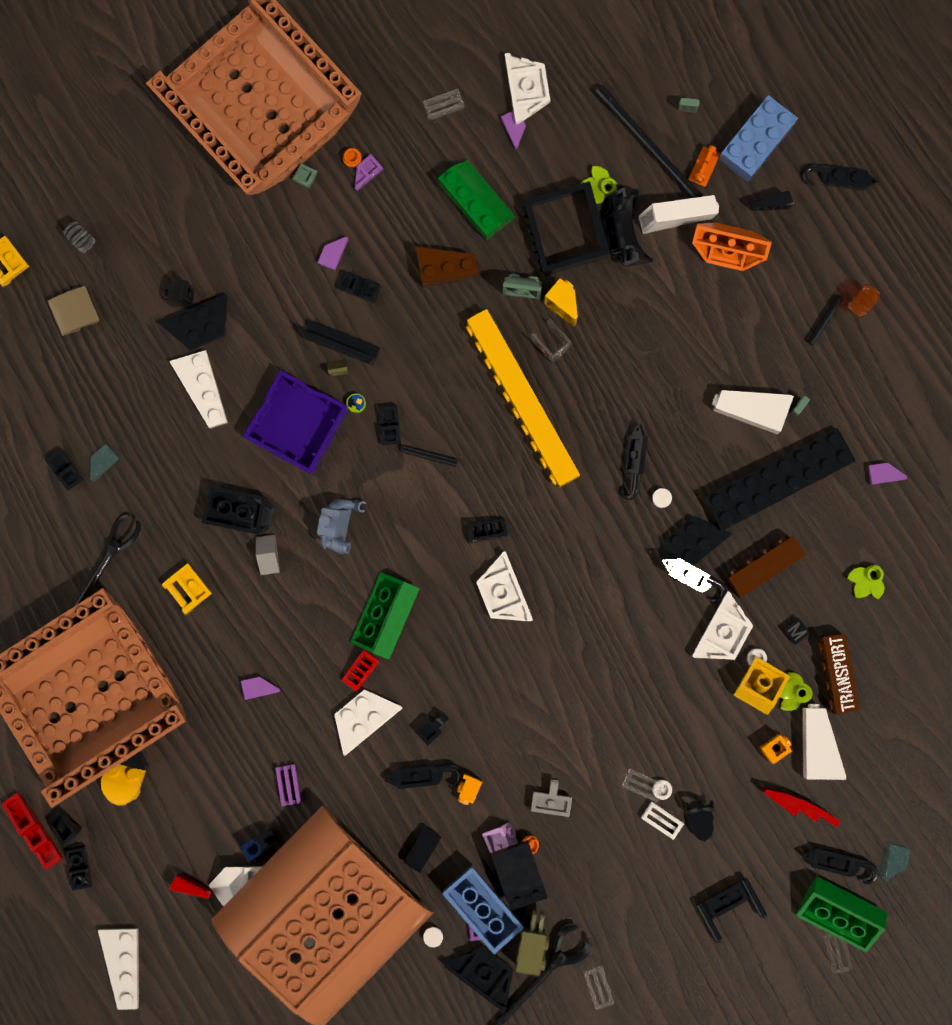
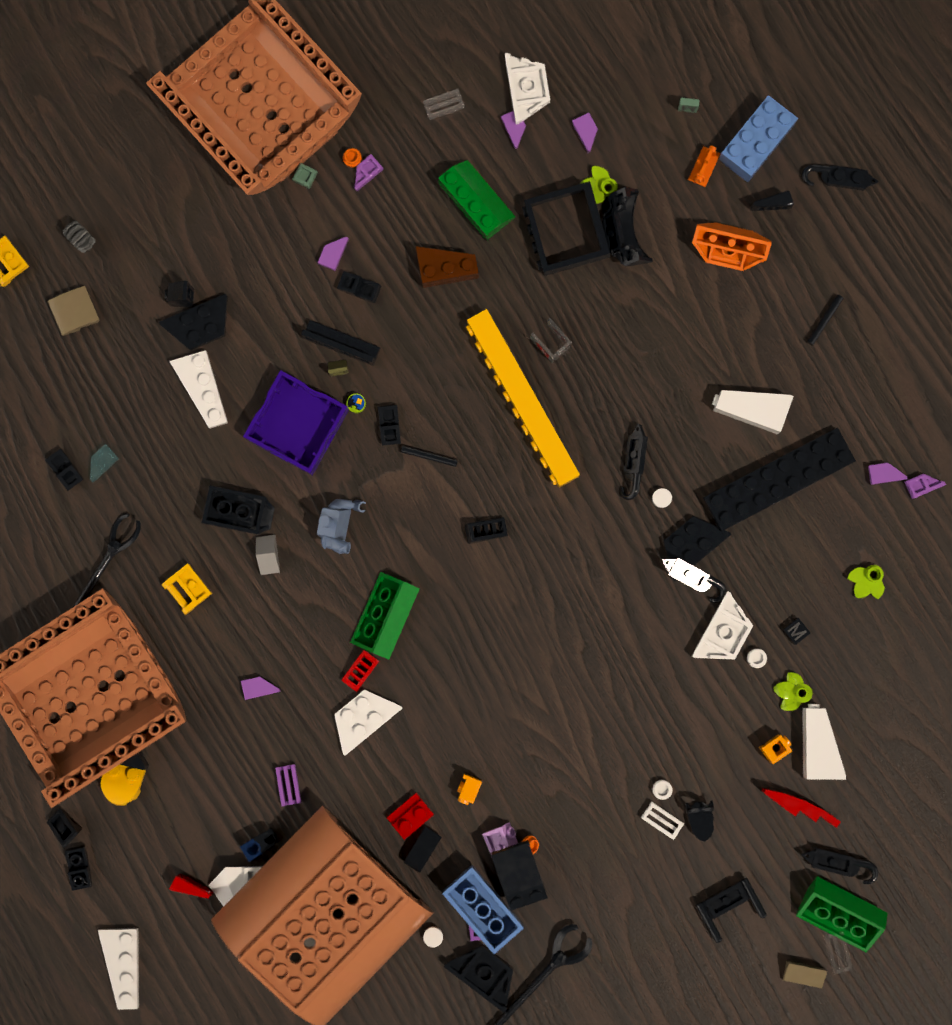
(32, 831): red slope -> none
(410, 816): none -> red plate
(423, 776): black plate -> none
(430, 730): black plate -> none
(502, 592): white wing -> none
(522, 287): sand green slope -> none
(532, 946): olive brick -> none
(551, 802): light grey plate -> none
(563, 301): yellow slope -> none
(586, 130): none -> medium lavender tile
(593, 971): clear tile -> none
(606, 97): black piece -> none
(628, 778): clear tile -> none
(678, 213): white slope -> none
(761, 685): yellow slope -> none
(766, 566): reddish brown brick -> none
(800, 406): sand green tile -> none
(804, 974): none -> dark tan slope
(839, 674): reddish brown brick -> none
(864, 300): clear orange gear -> none
(896, 861): clear light blue tile -> none
(922, 484): none -> medium lavender tile

